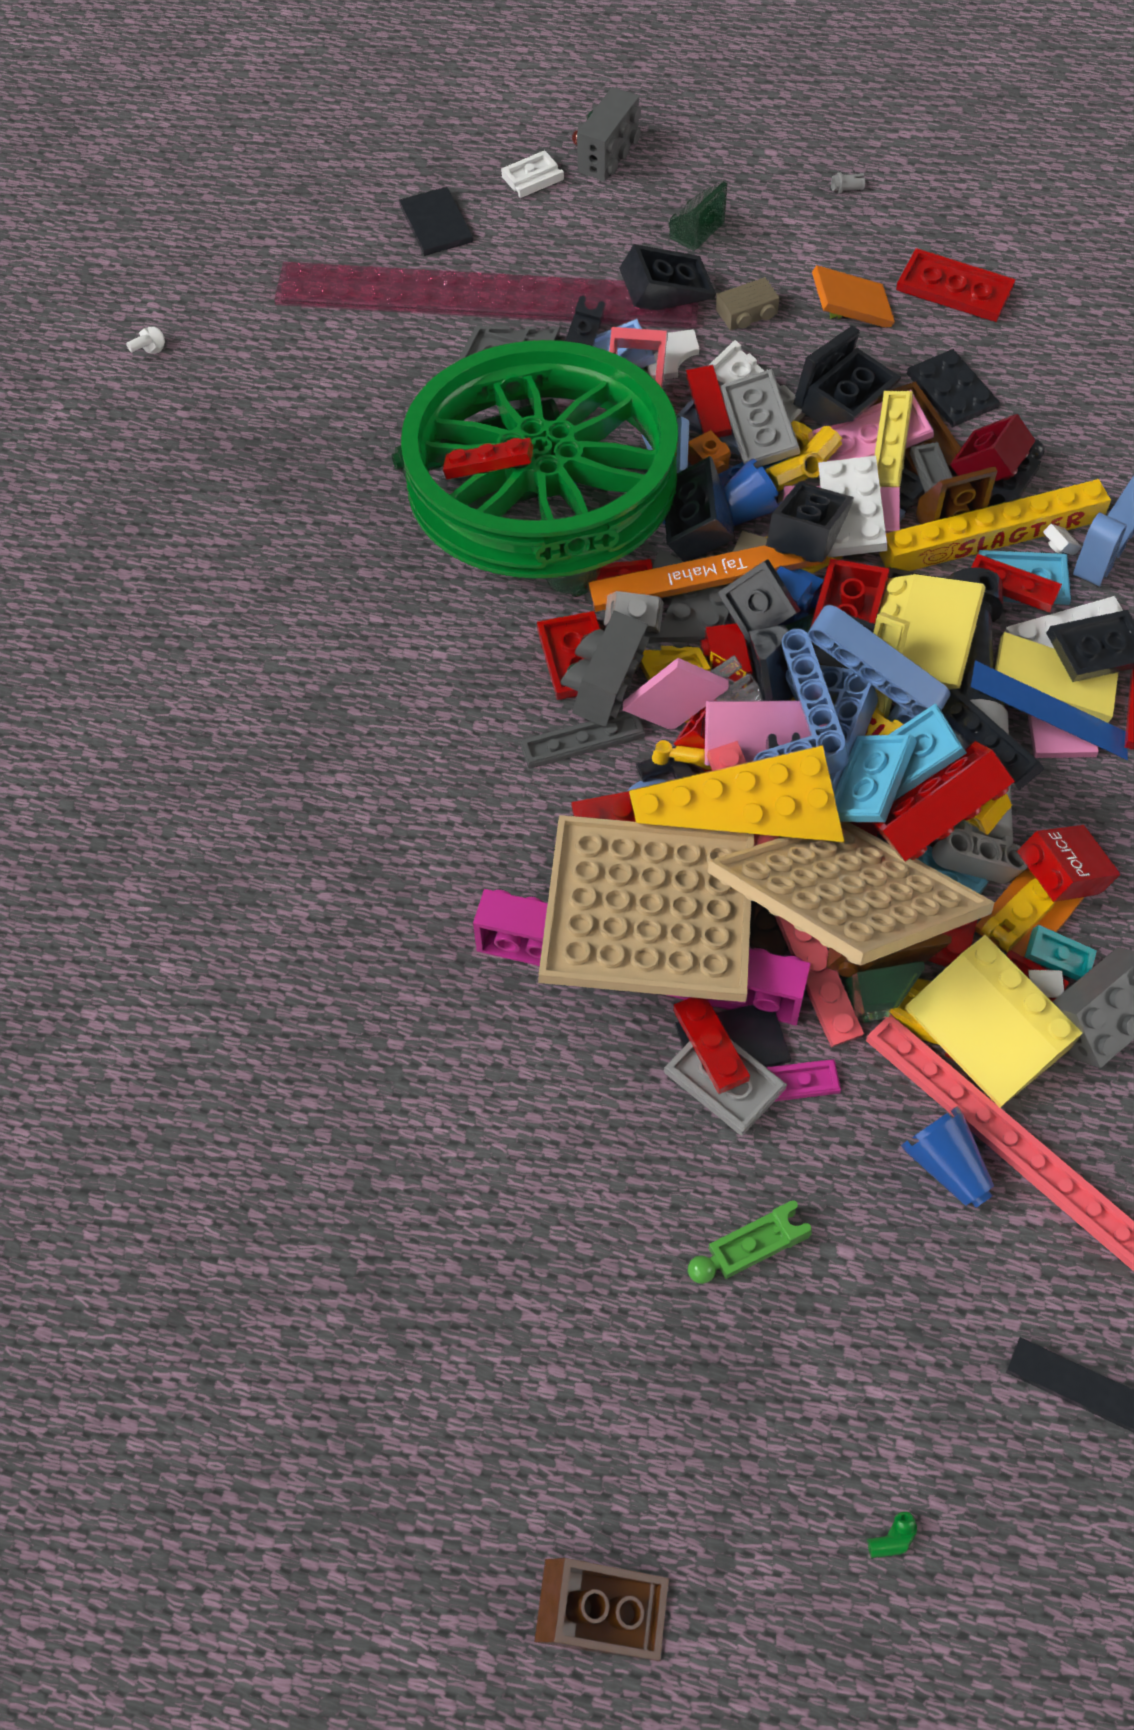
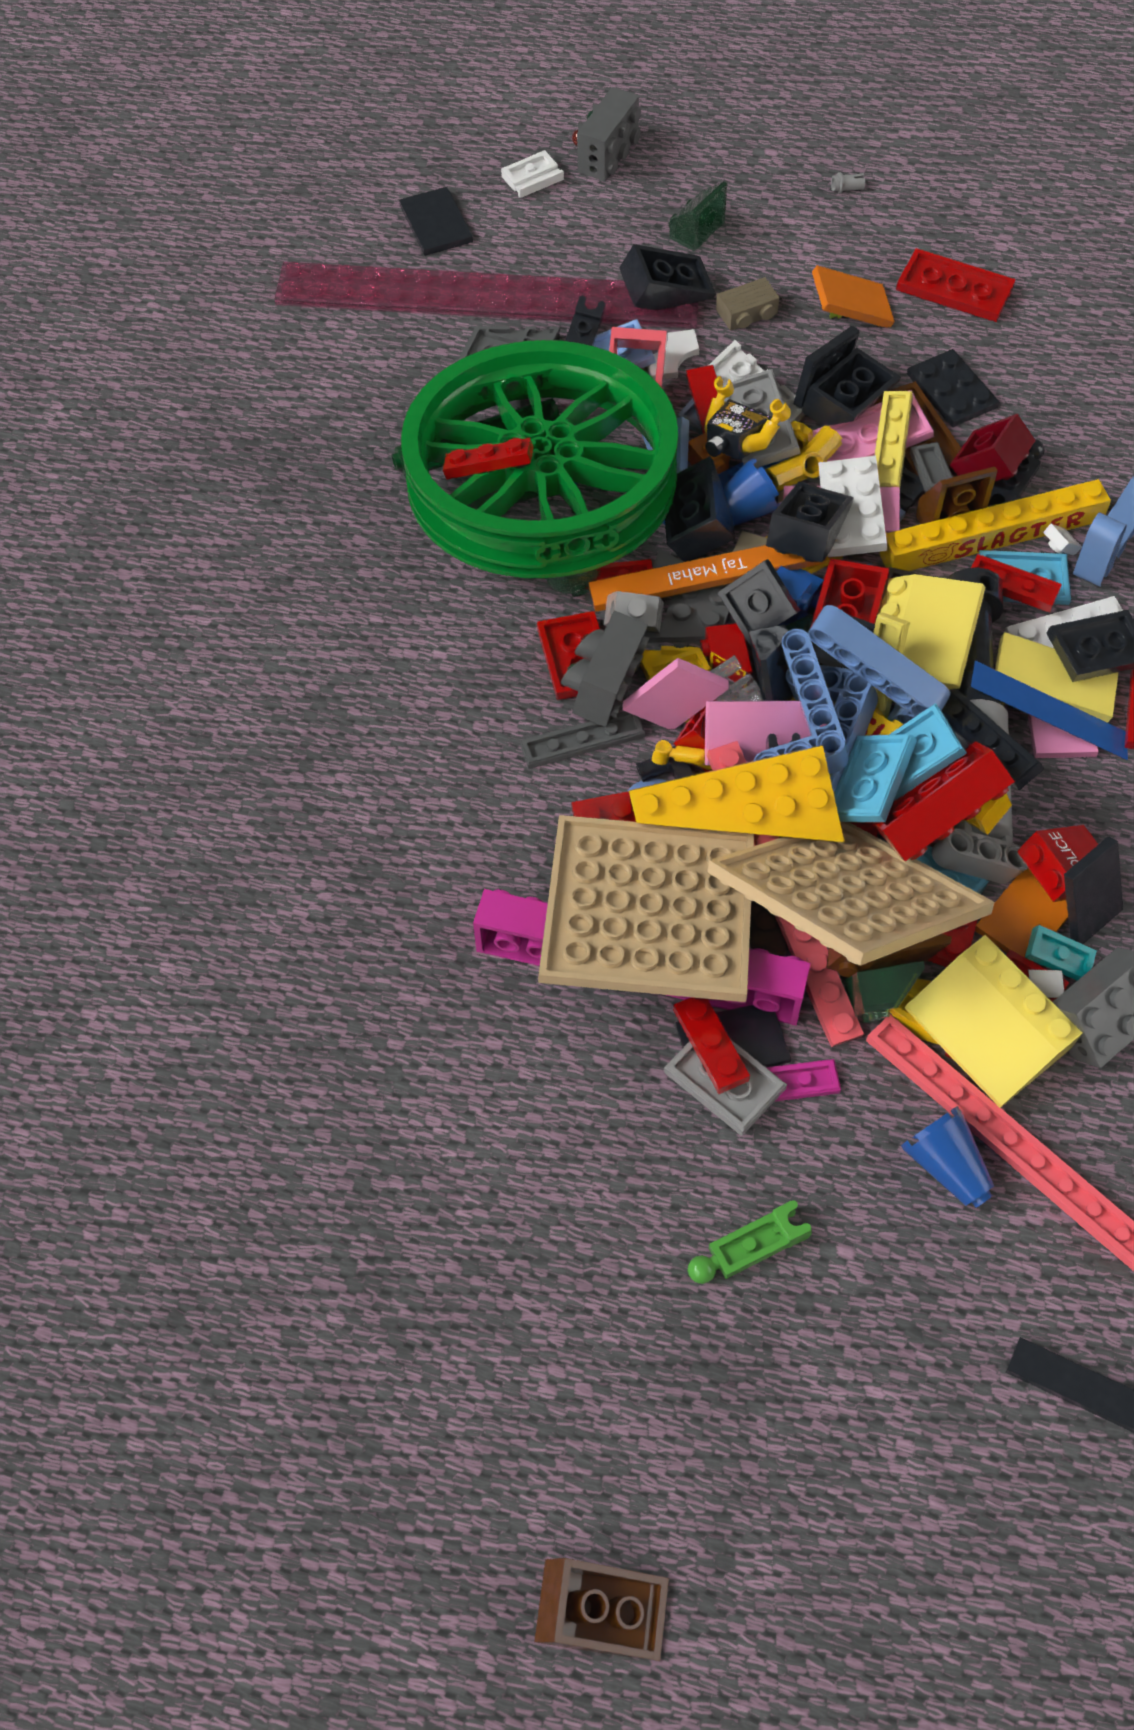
(150, 339): white plate -> none
(738, 428): none -> torso
(898, 1538): green arm -> none
(1019, 915): yellow plate -> none
(1094, 891): none -> black tile

